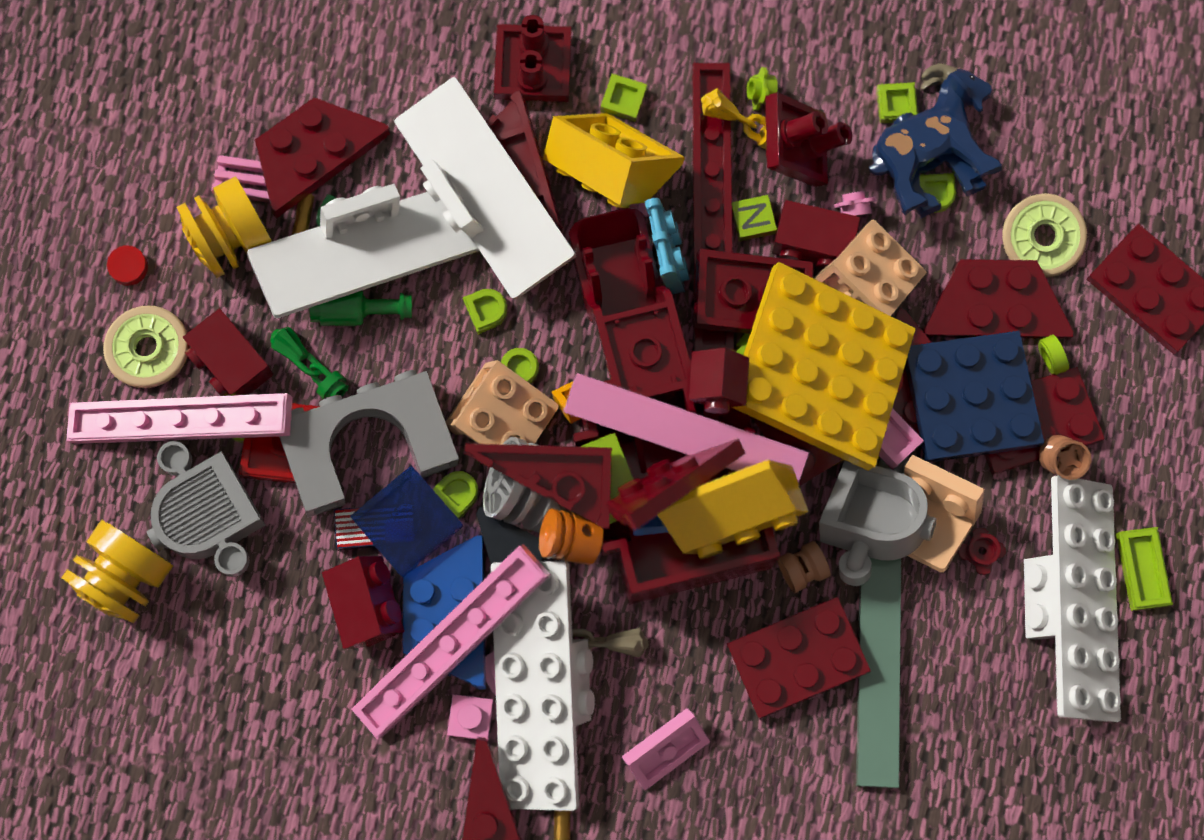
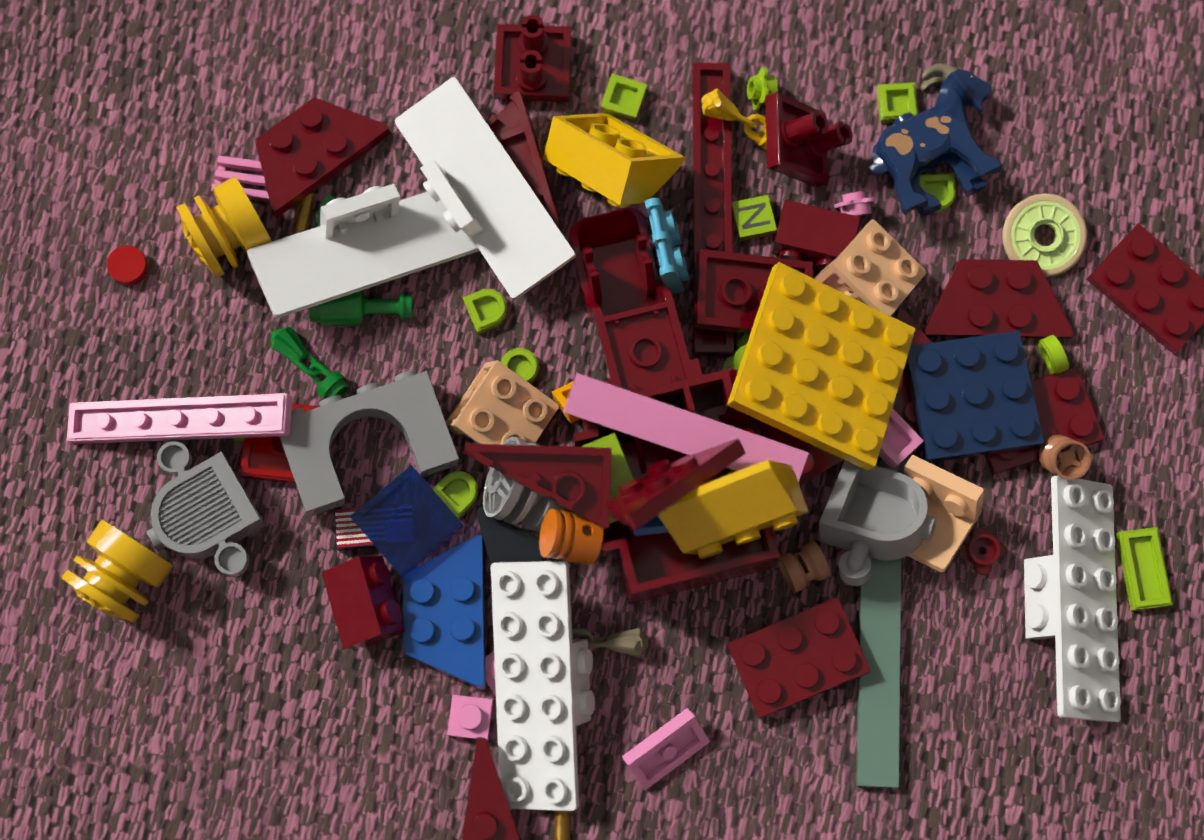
(152, 369): wheel -> none
(227, 356): dark red brick -> none
(451, 641): bright pink tile -> none
(719, 379): dark red brick -> none

